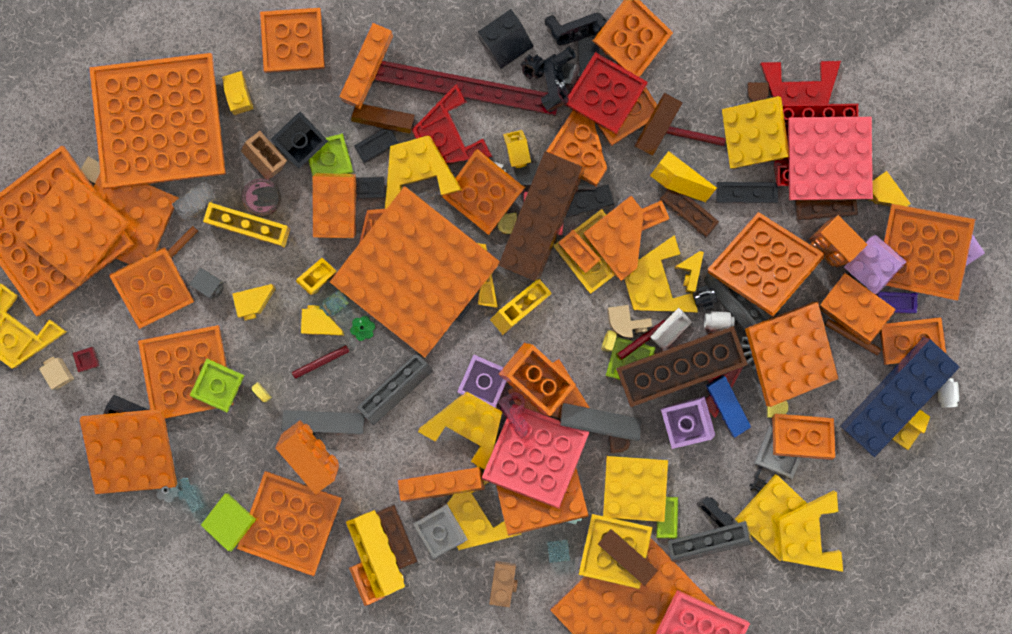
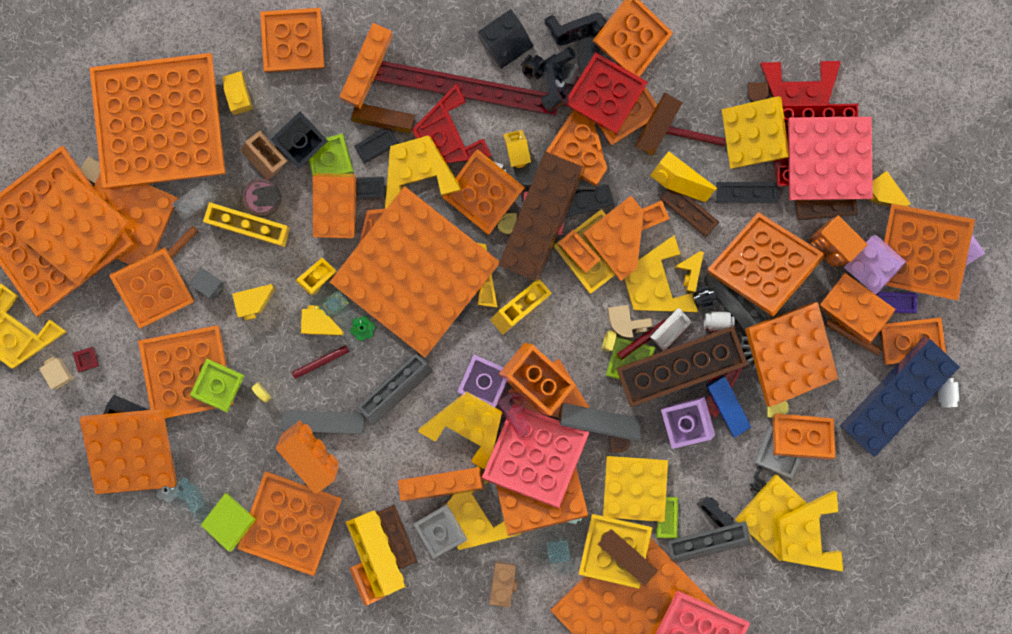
(912, 429): yellow slope -> none

